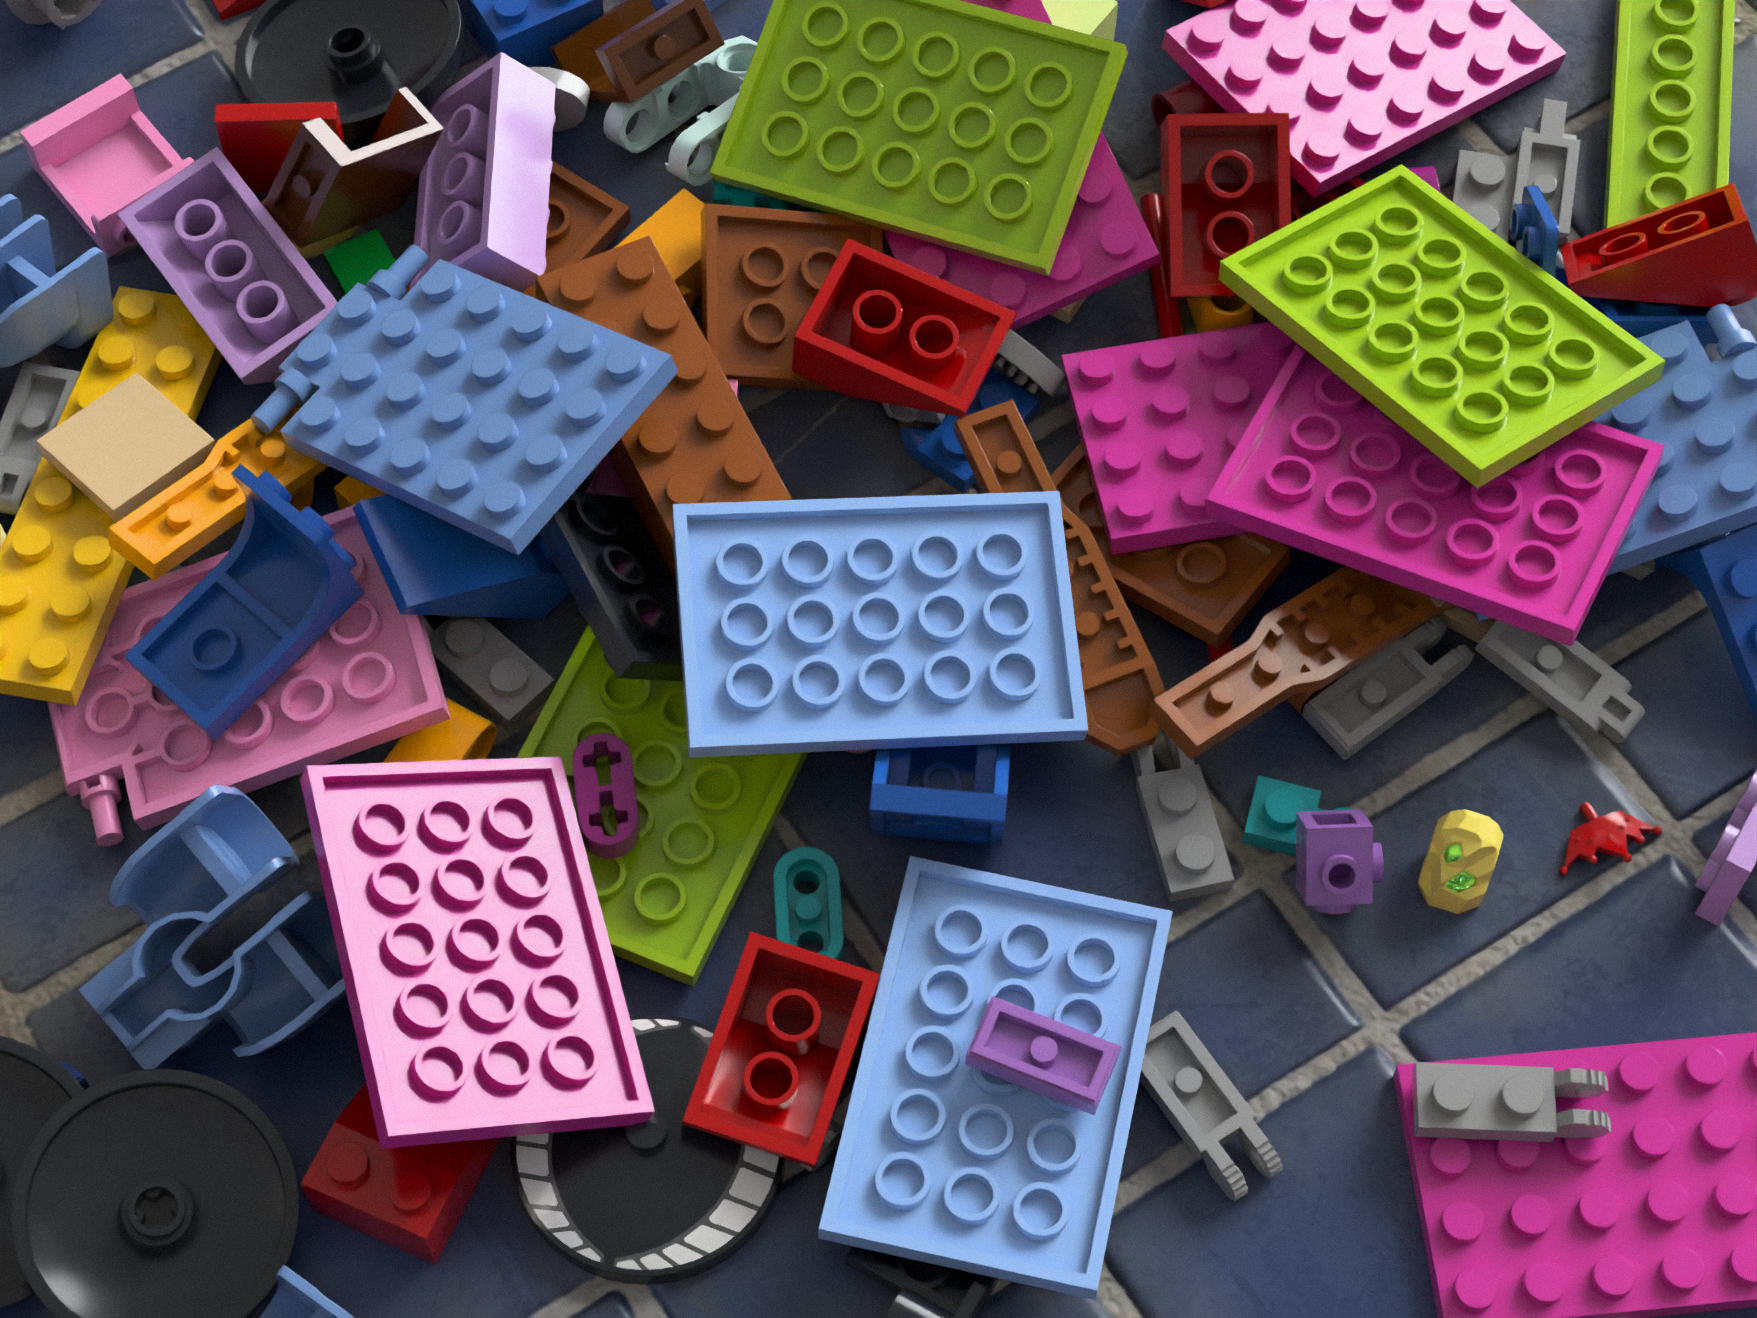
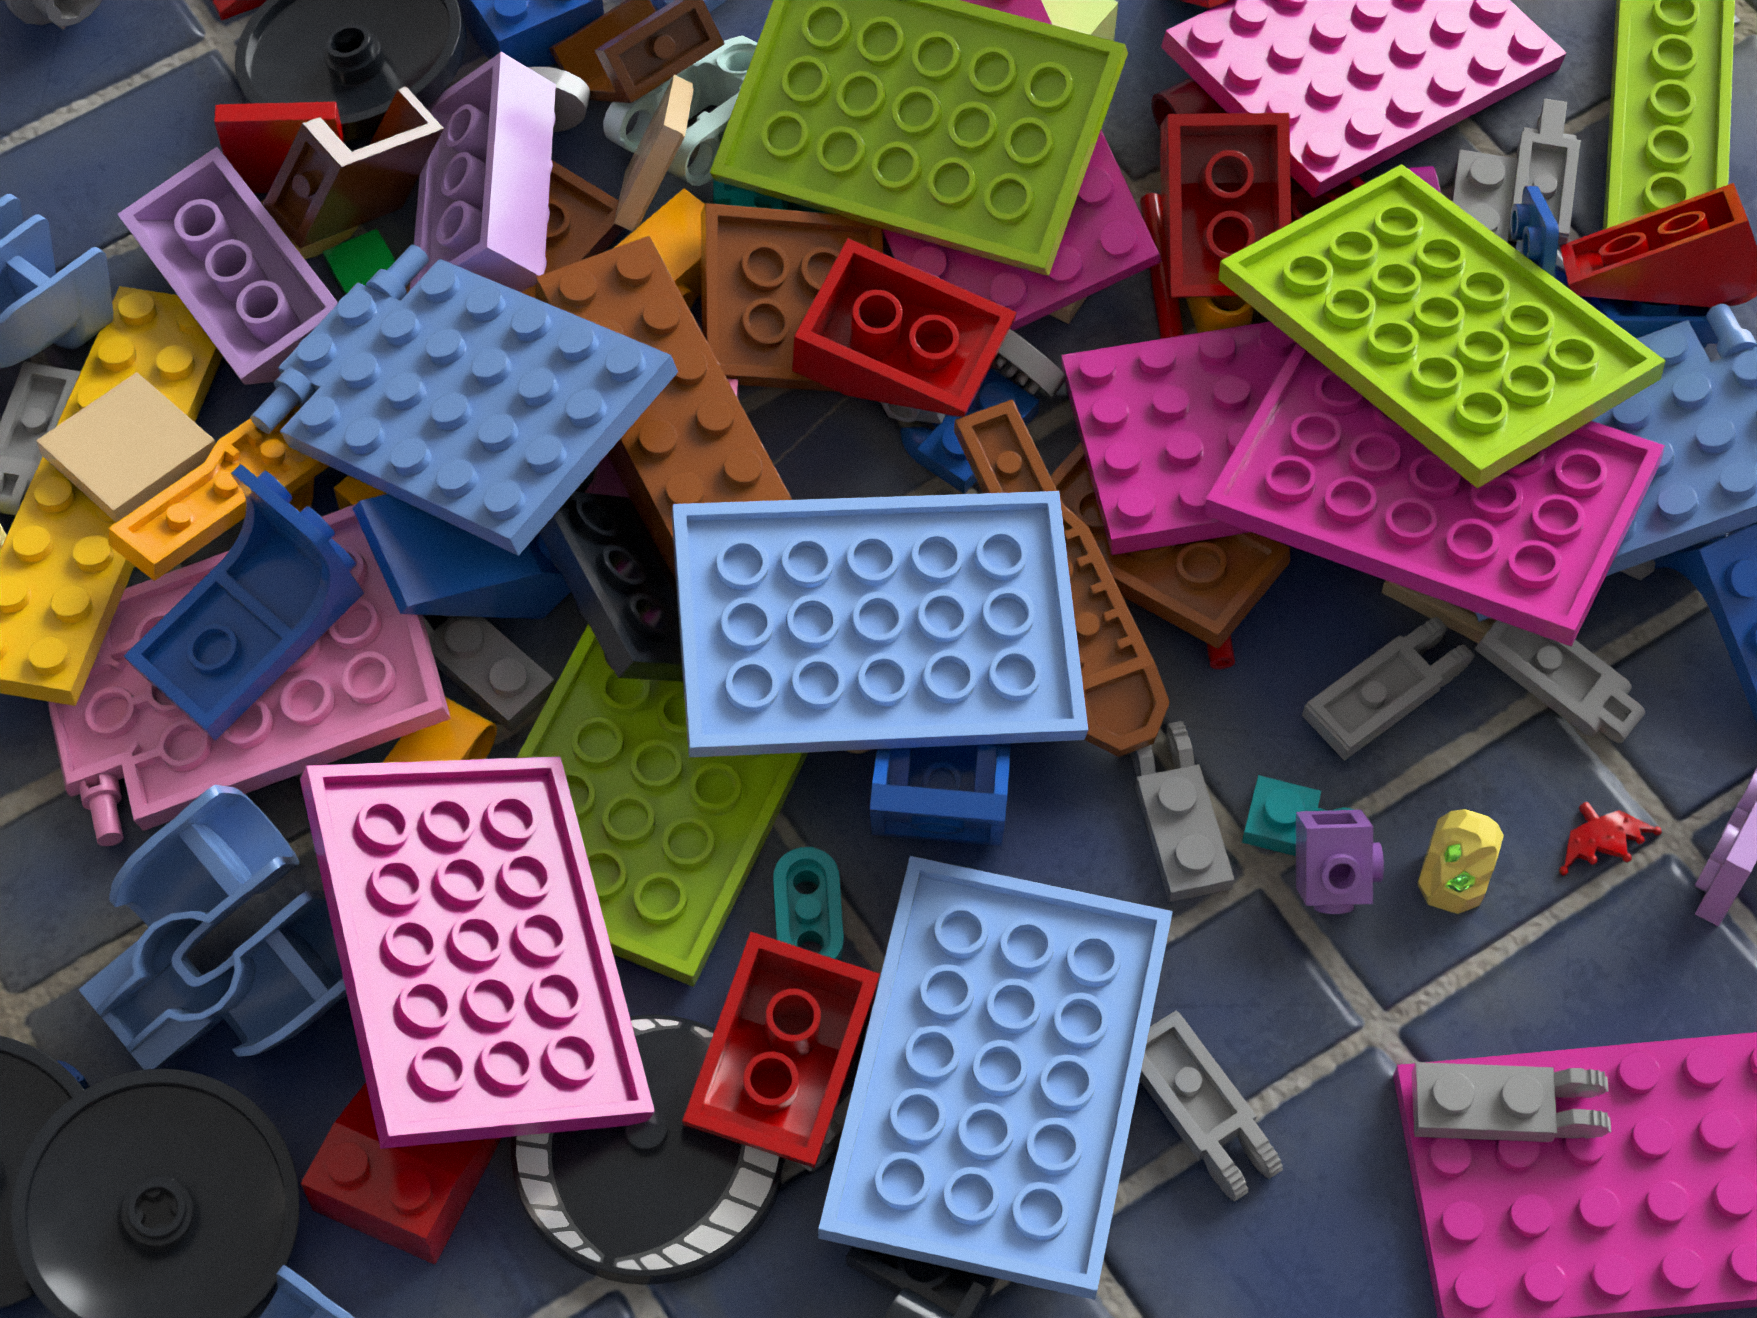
(101, 159): bright pink panel -> none
(592, 796): magenta beam -> none
(654, 153): none -> tan tile
(1043, 1055): medium lavender plate -> none
(1292, 656): dark orange piece -> none

